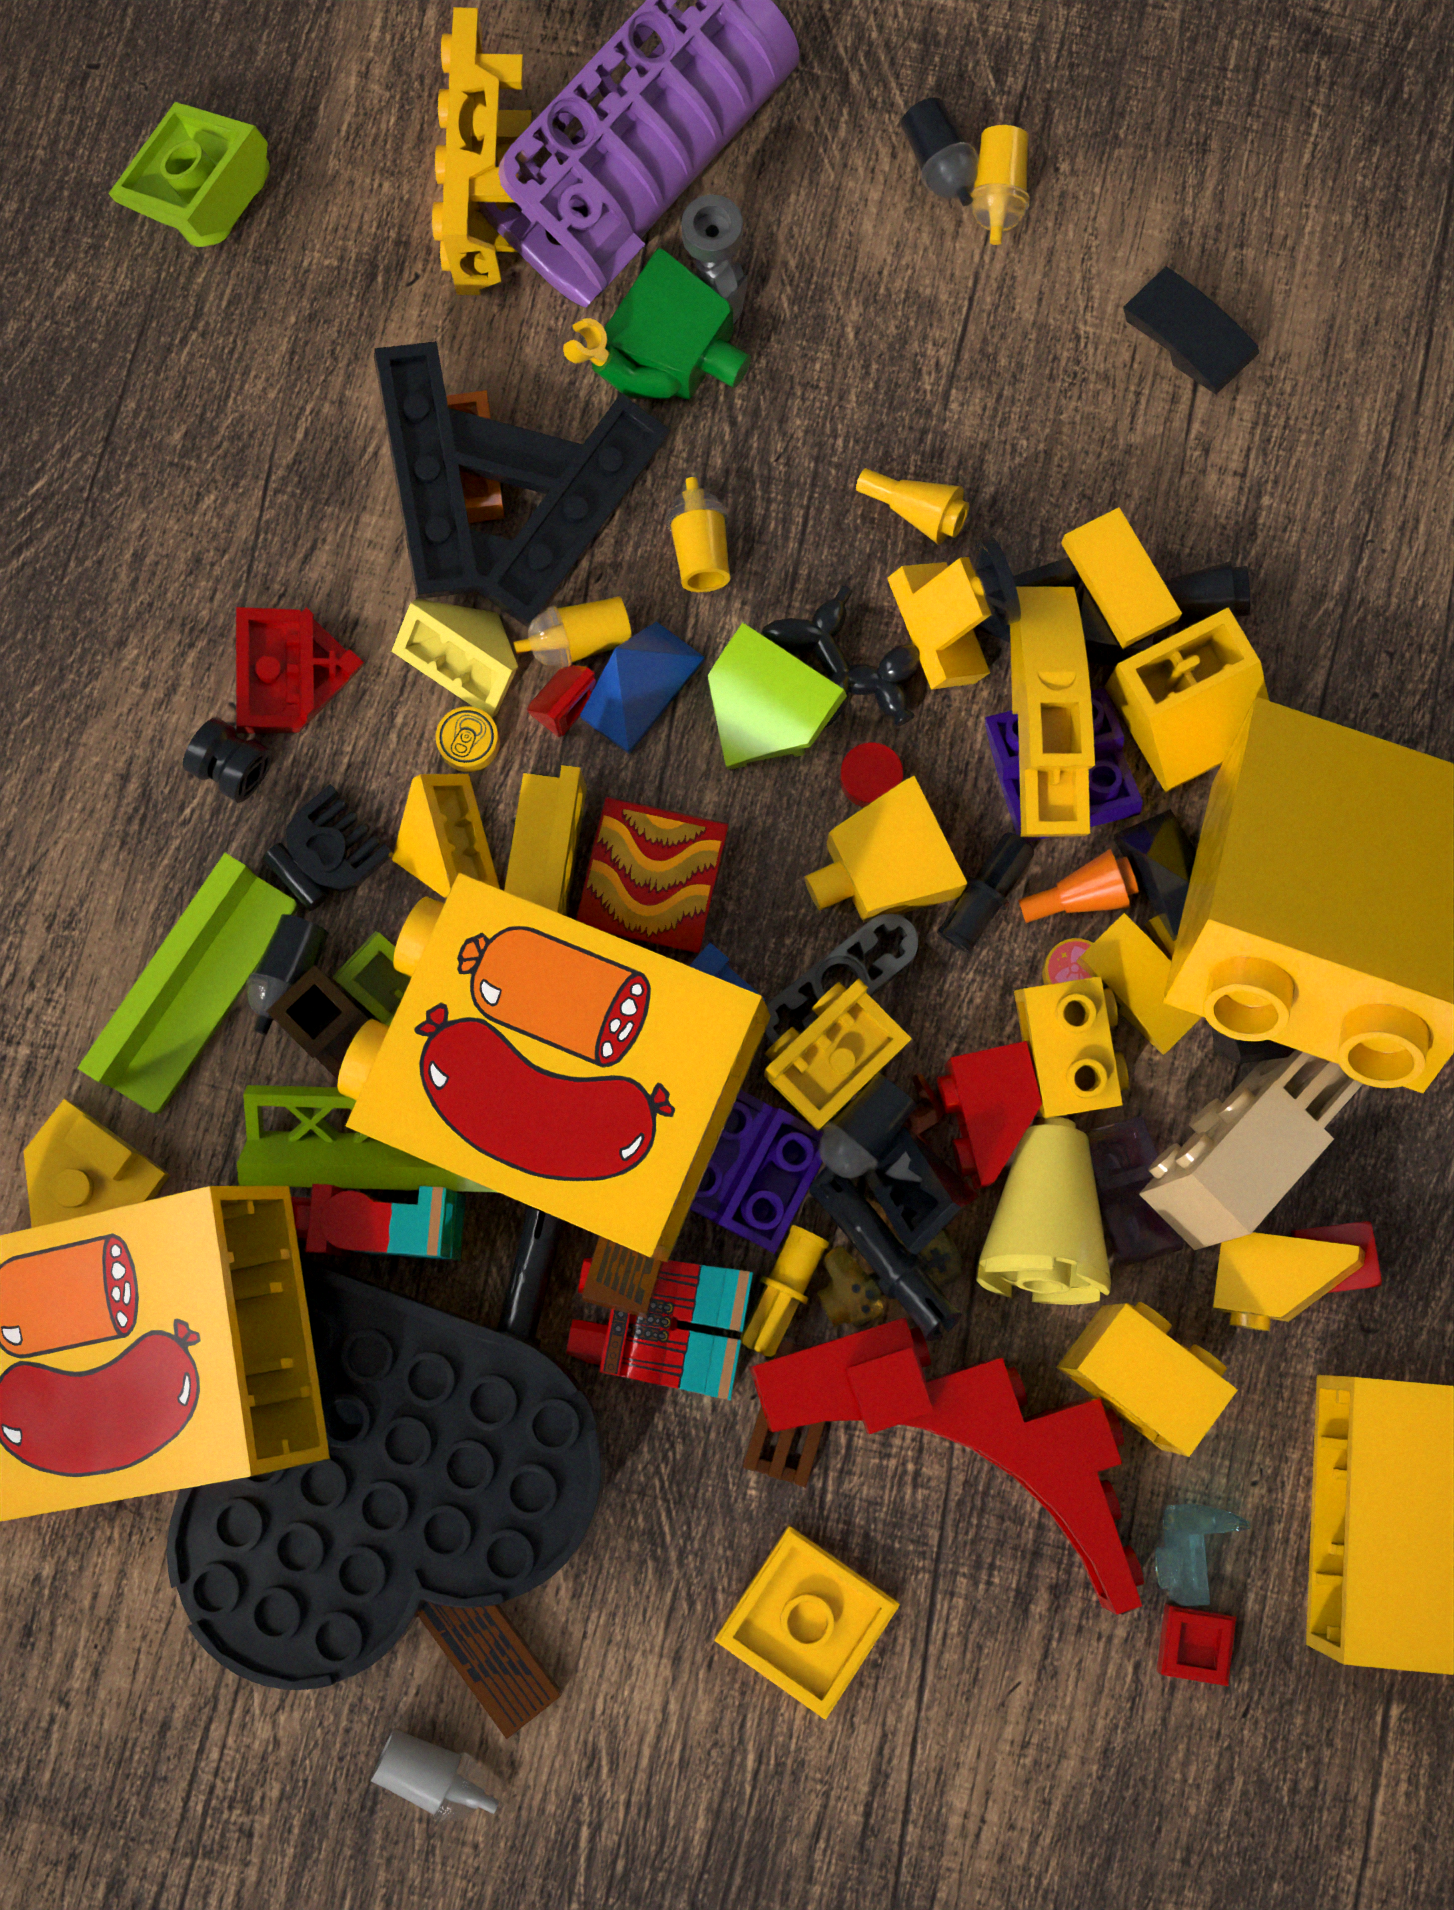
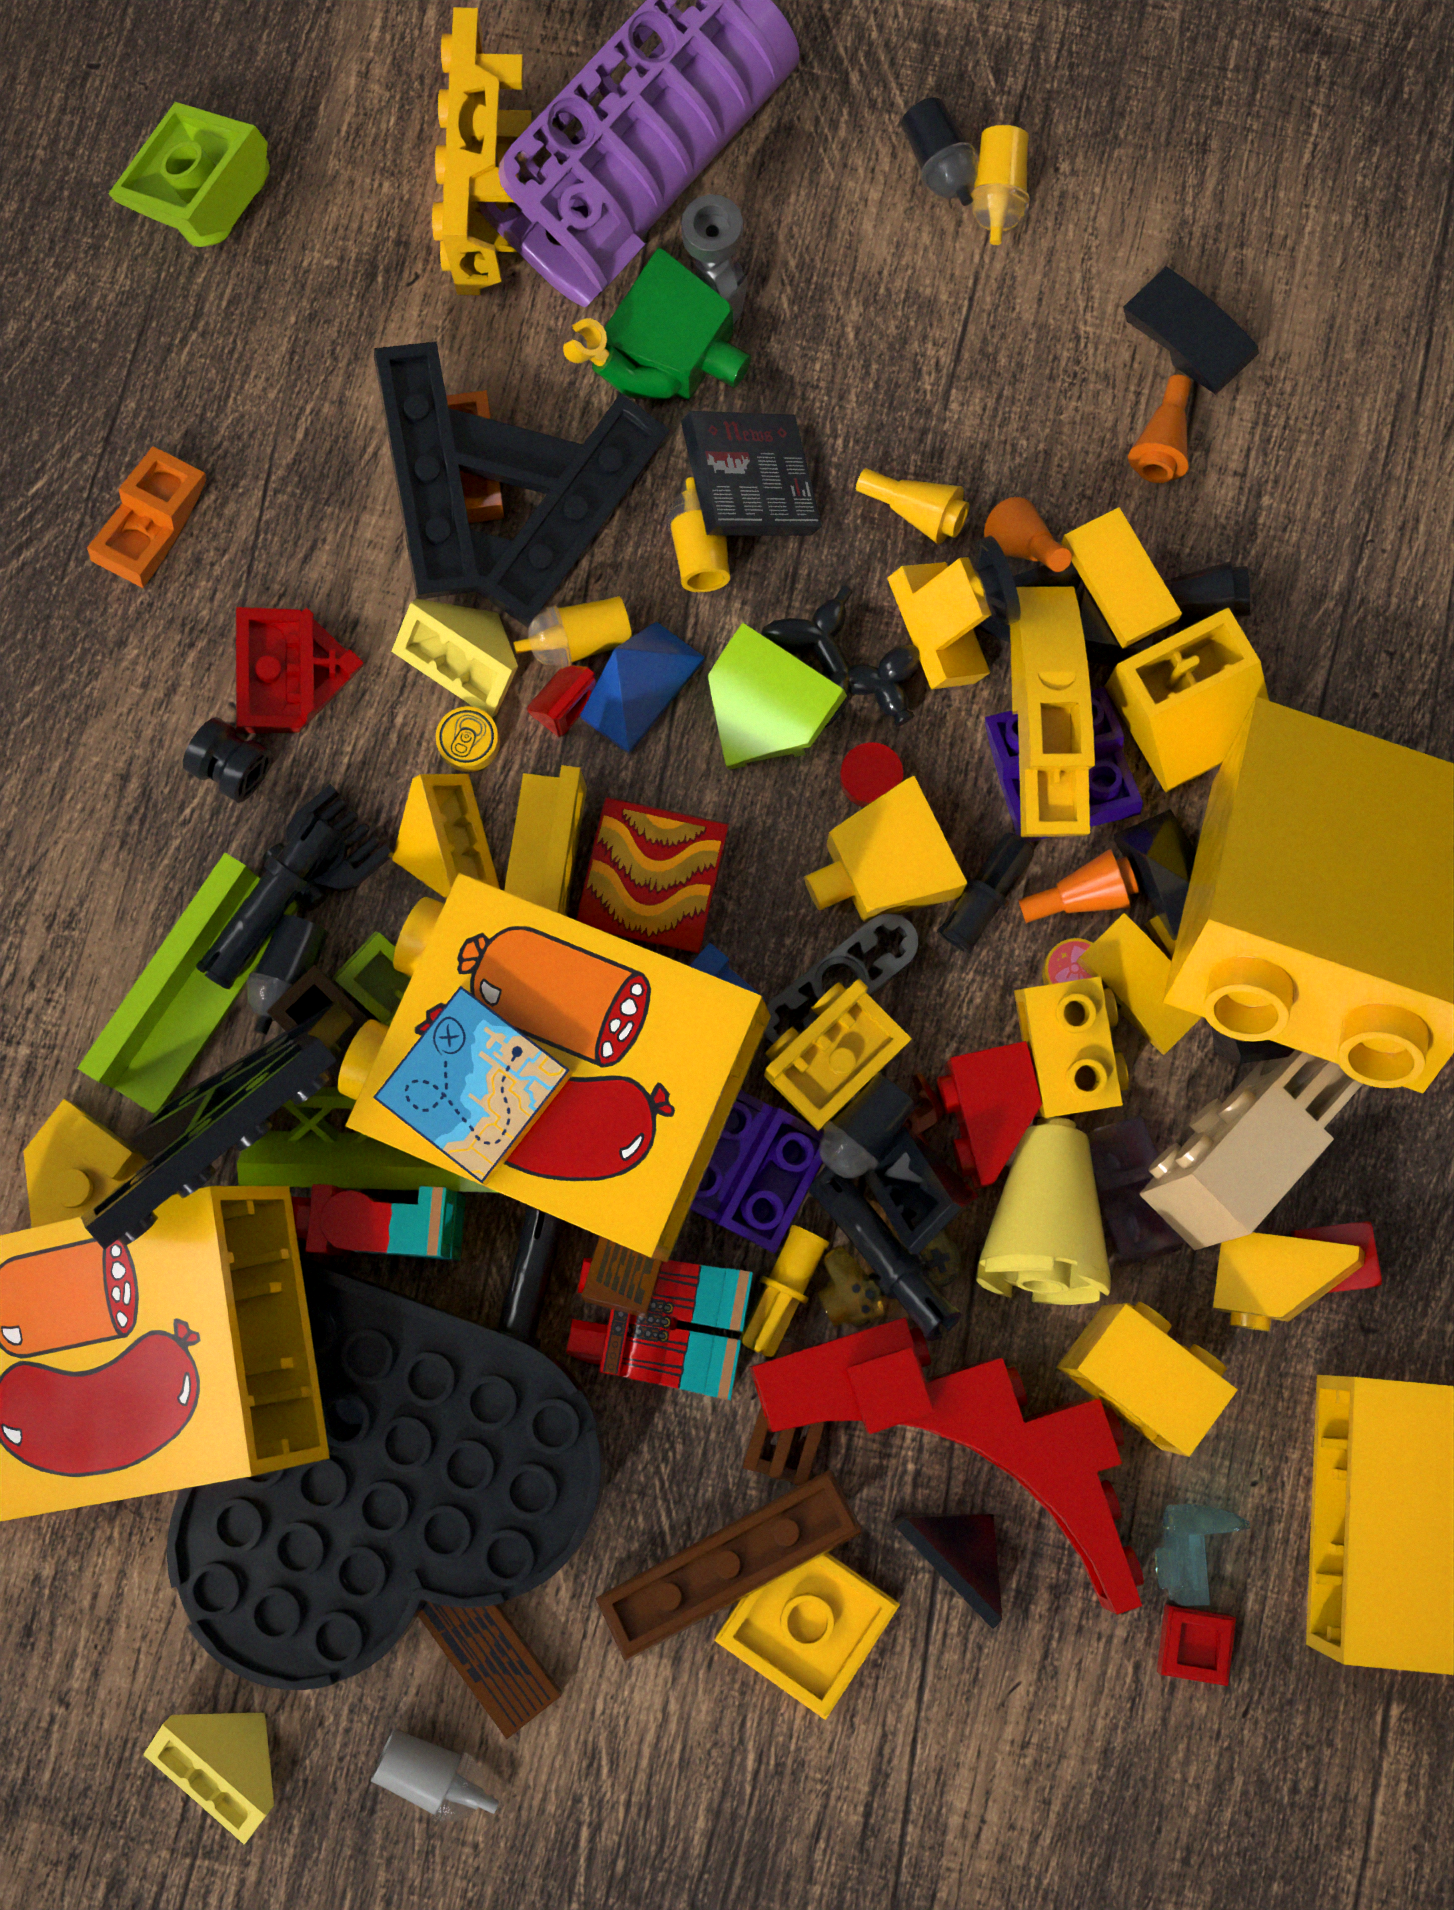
(151, 516): none -> orange slope
(213, 1117): none -> black plate
(220, 1765): none -> light yellow slope
(263, 908): none -> black pin
(473, 1085): none -> tile
(729, 1565): none -> reddish brown tile
(750, 474): none -> black tile
(962, 1552): none -> black slope
(1024, 534): none -> orange cone
(1163, 446): none -> orange cone

